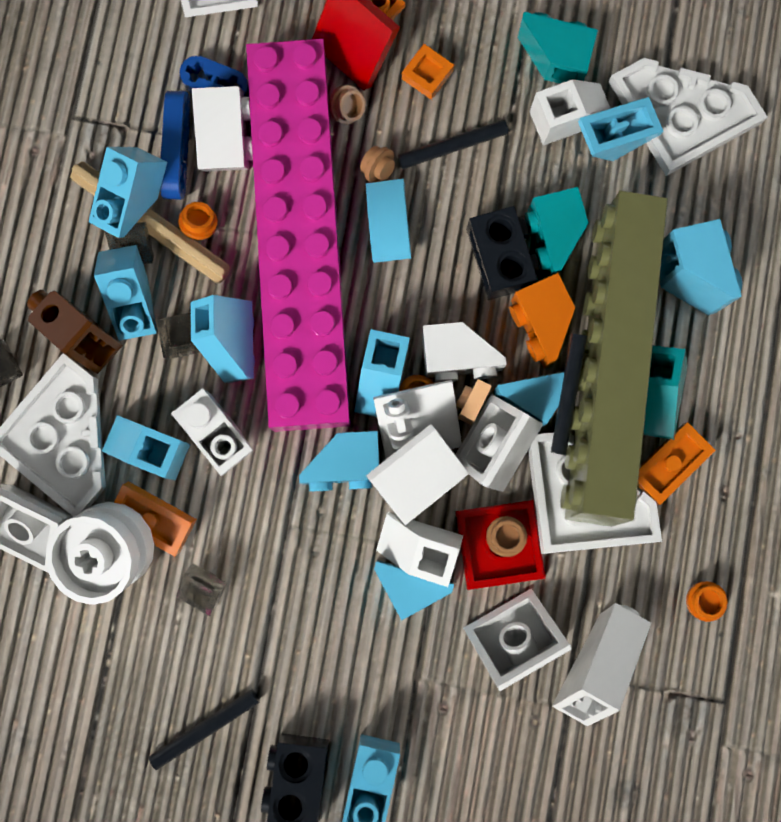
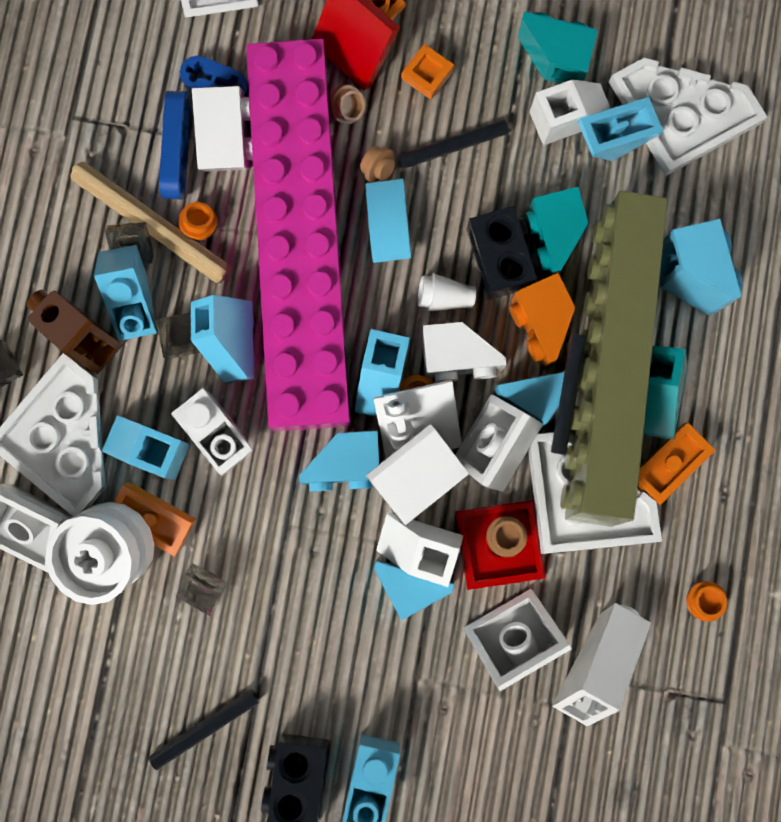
(125, 188): medium azure slope -> none
(444, 294): none -> white cone
(472, 401): light nougat plate -> none

